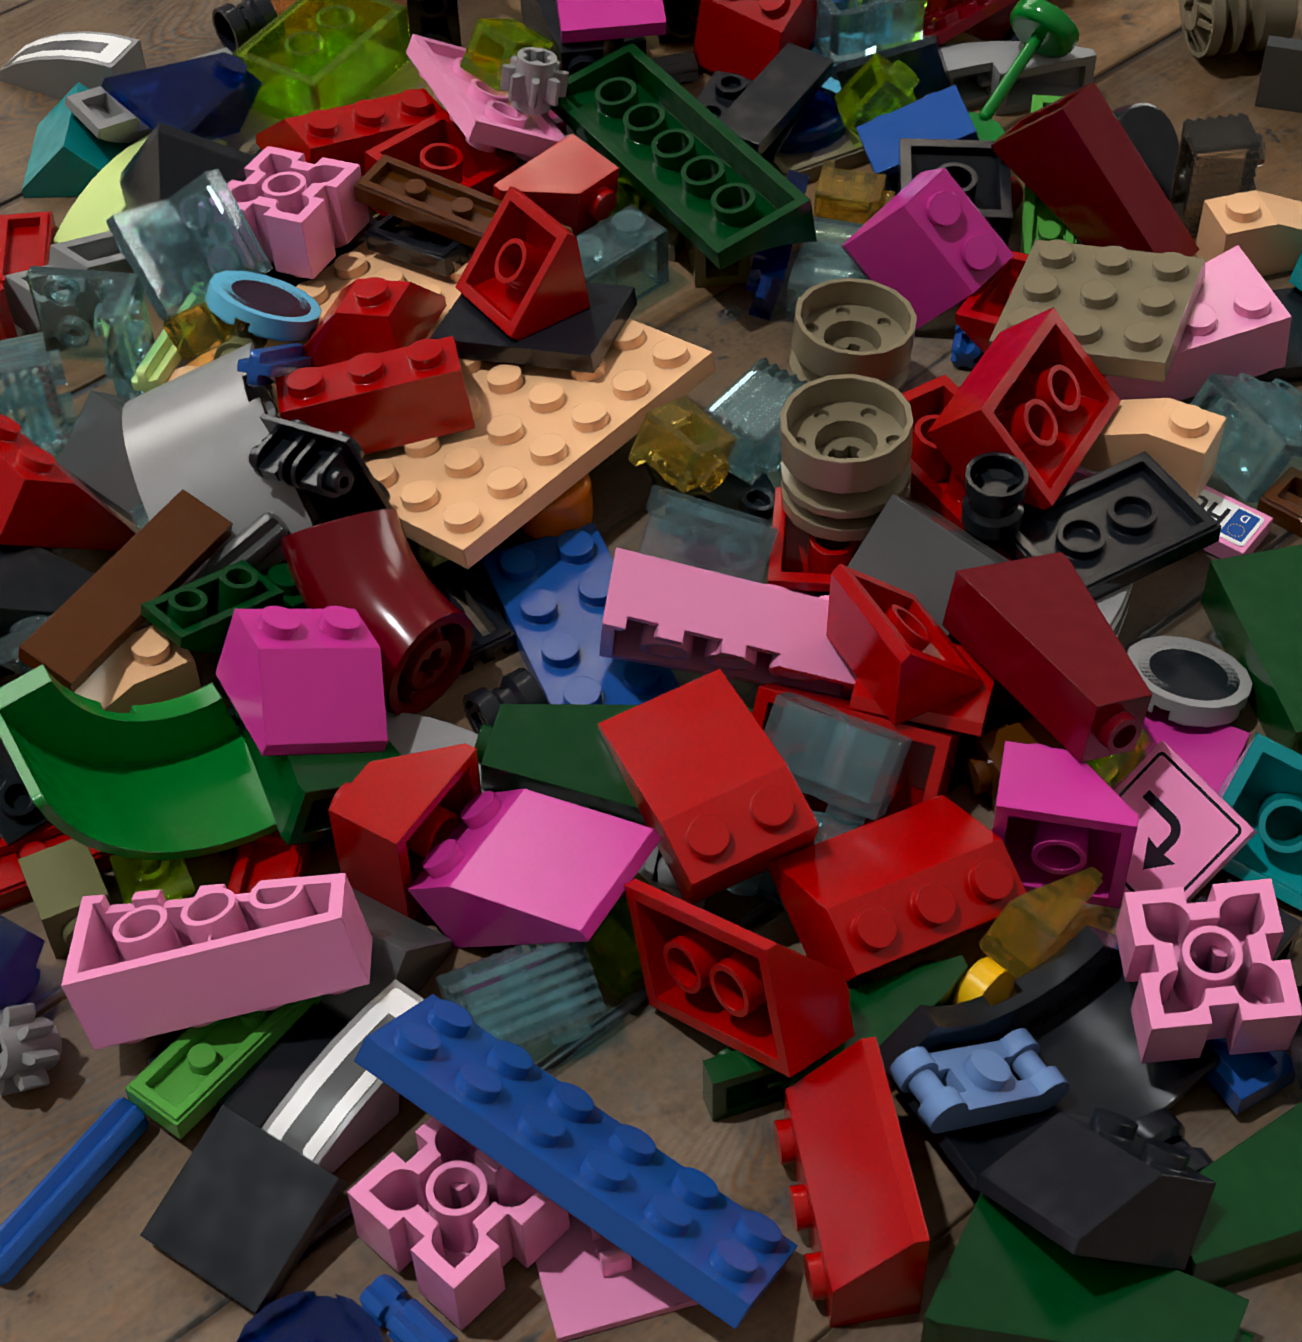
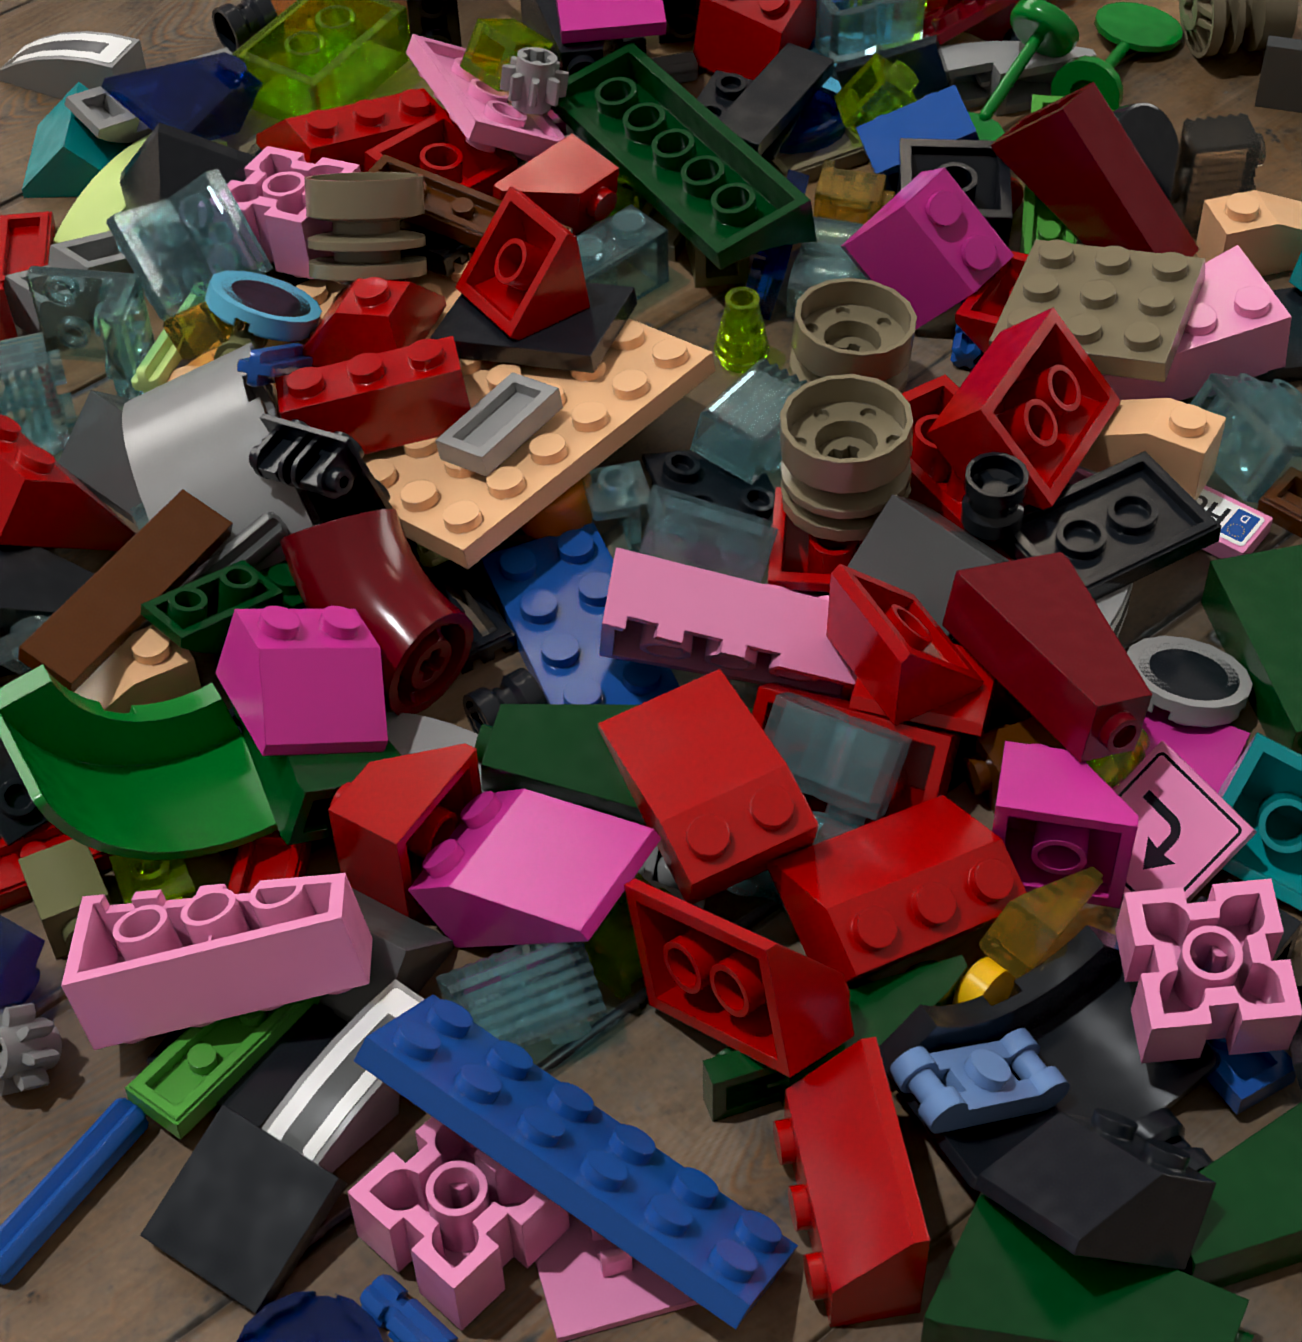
(365, 225): none -> dark tan wheel
(499, 424): none -> light grey tile
(622, 494): none -> clear light blue bracket
(684, 446): clear yellow brick -> none
(742, 332): none -> clear neon green cone
(1128, 26): none -> green piece

